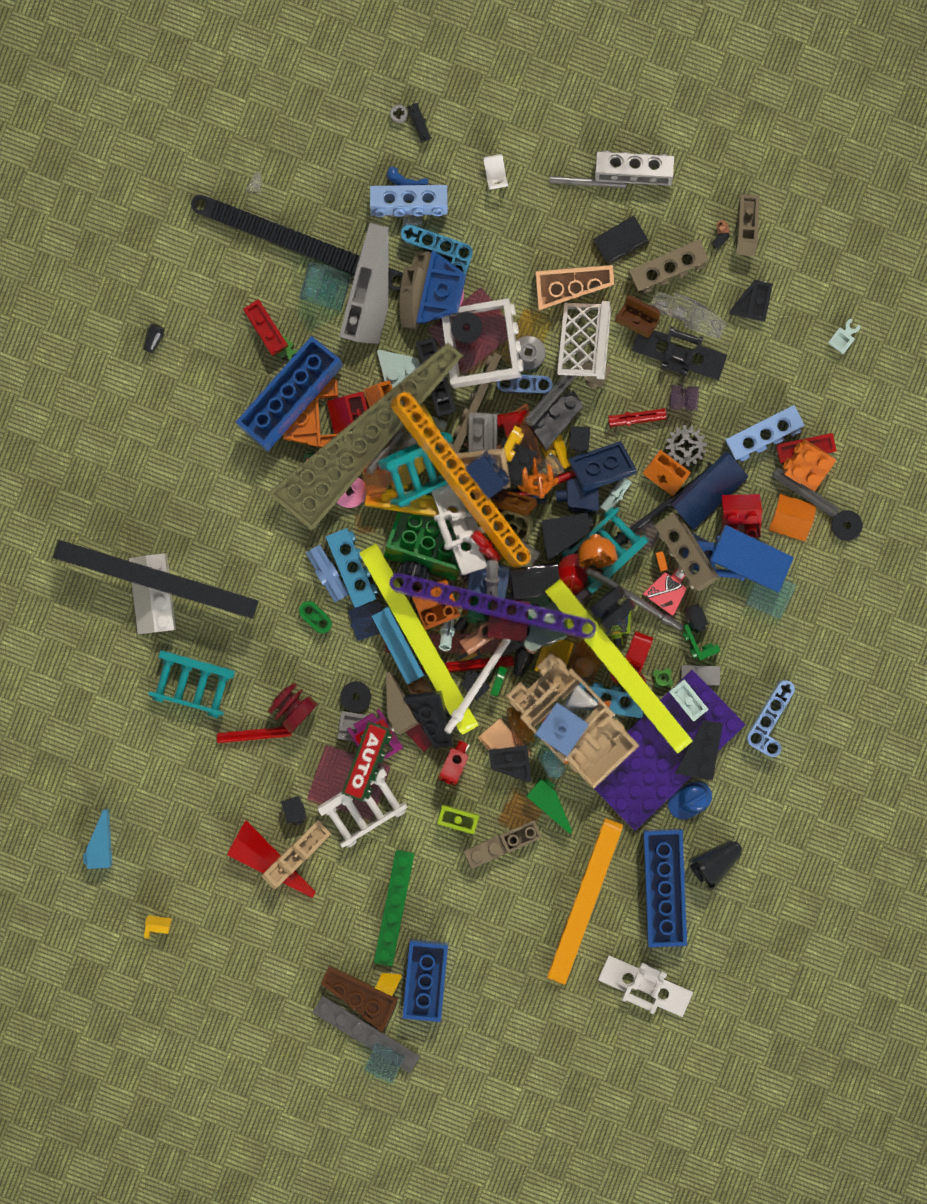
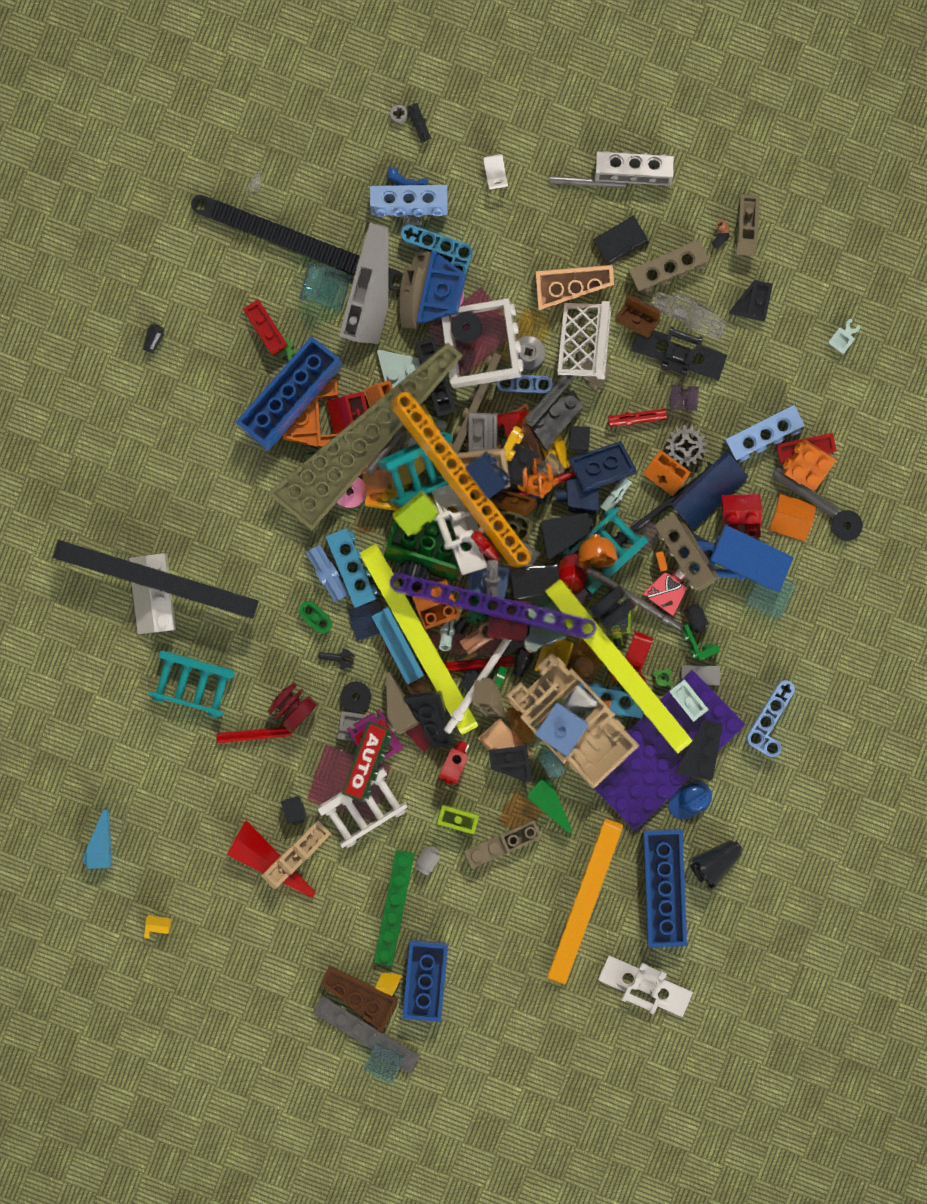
(337, 657): none -> black bar
(416, 513): none -> lime slope
(428, 860): none -> light grey brick
(488, 698): none -> dark tan slope

